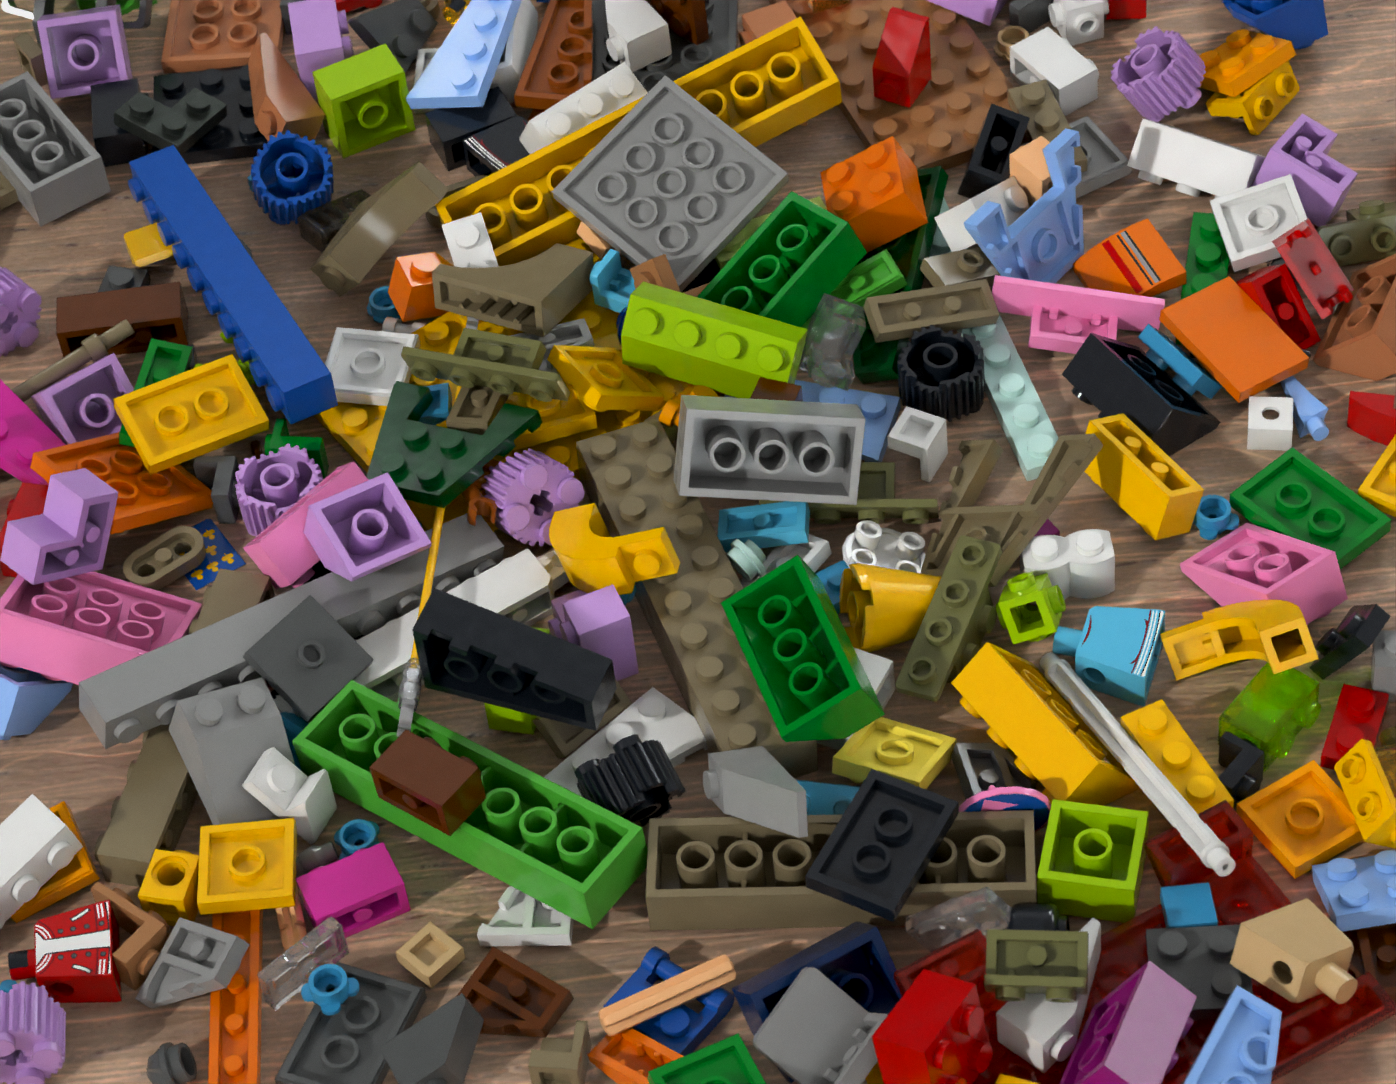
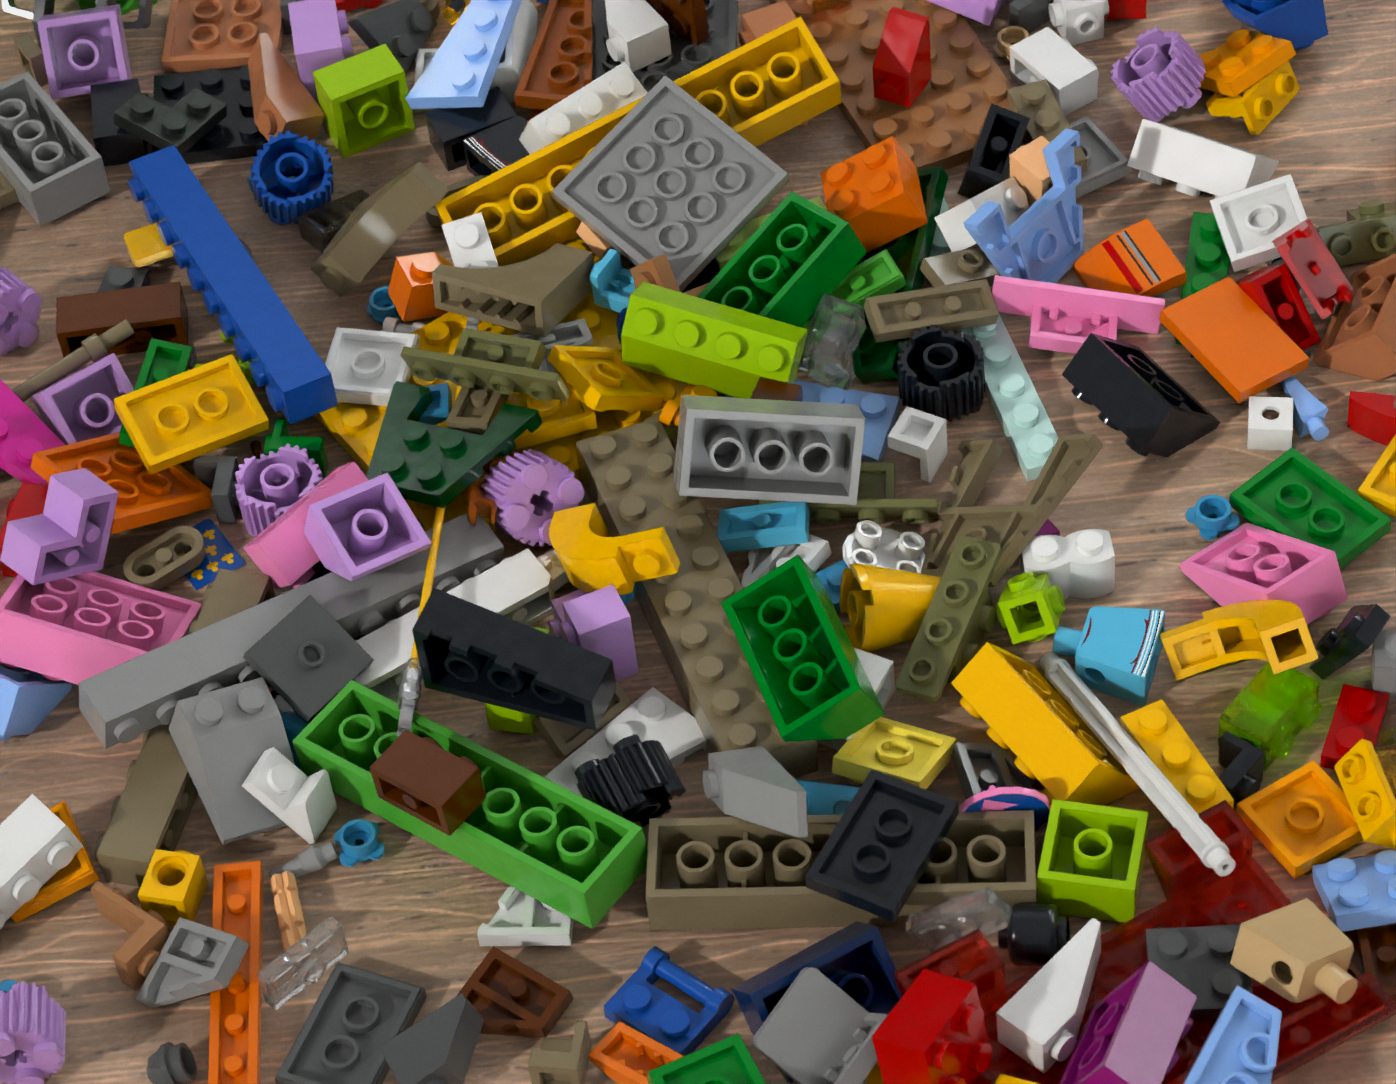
(74, 956): red torso -> none
(247, 866): yellow plate -> none
(325, 978): dark azure plate -> none
(355, 890): dark pink brick -> none
(430, 955): tan plate -> none
(667, 995): light nougat axle -> none
(747, 559): light aqua plate -> none
(1036, 963): olive bracket -> none
(1143, 478): yellow brick -> none
(1166, 353): dark azure plate -> none
(1188, 906): dark azure tile -> none
(1317, 177): lavender brick -> none

